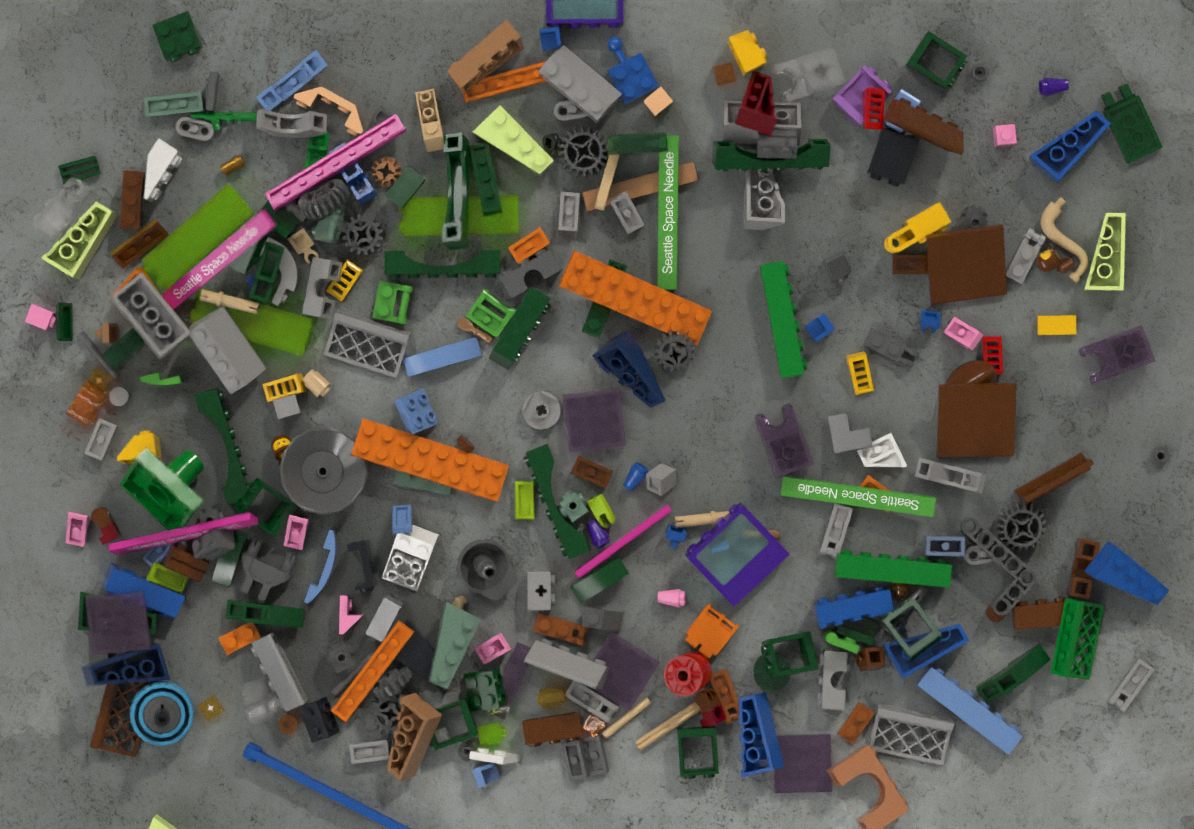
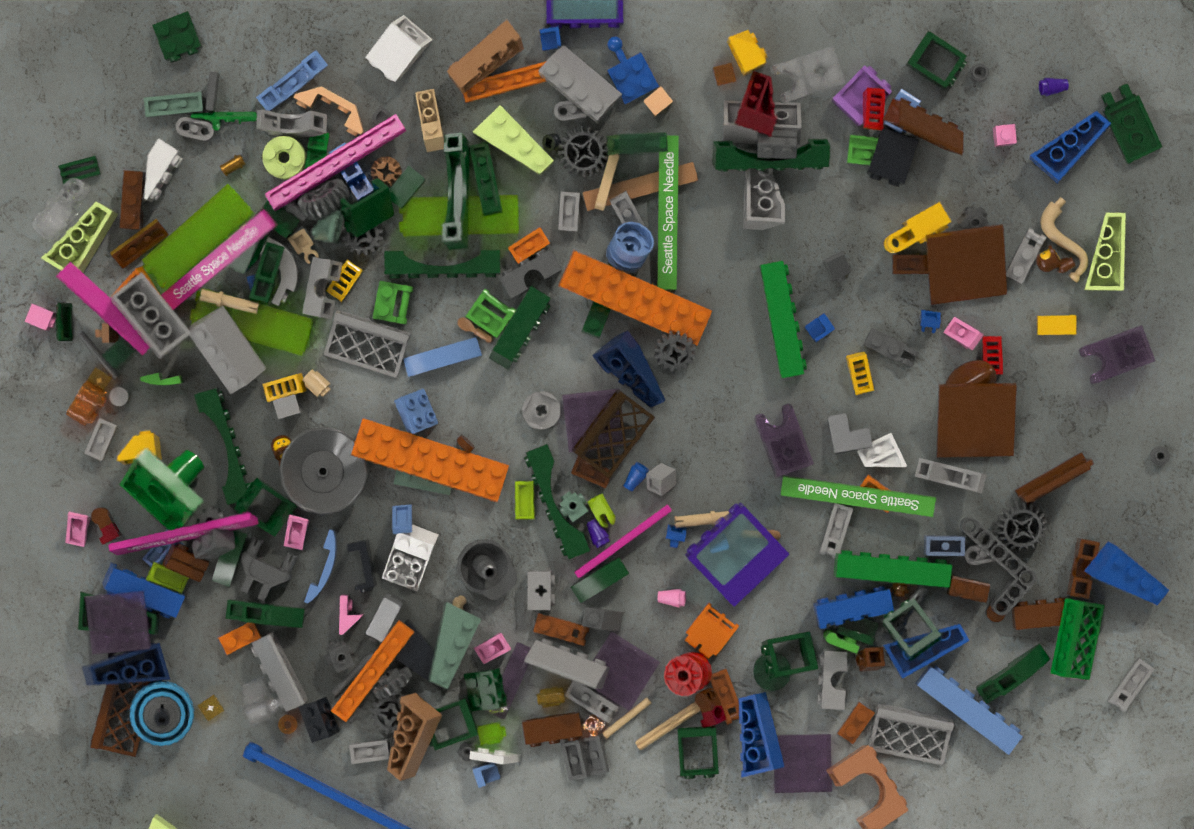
(101, 304): none -> dark pink tile
(272, 154): none -> yellowish green wheel
(369, 211): none -> dark green panel
(398, 48): none -> white slope
(603, 420): none -> dark brown fence
(629, 247): none -> medium blue wheel
(861, 149): none -> bright green plate
(968, 589): none -> reddish brown brick

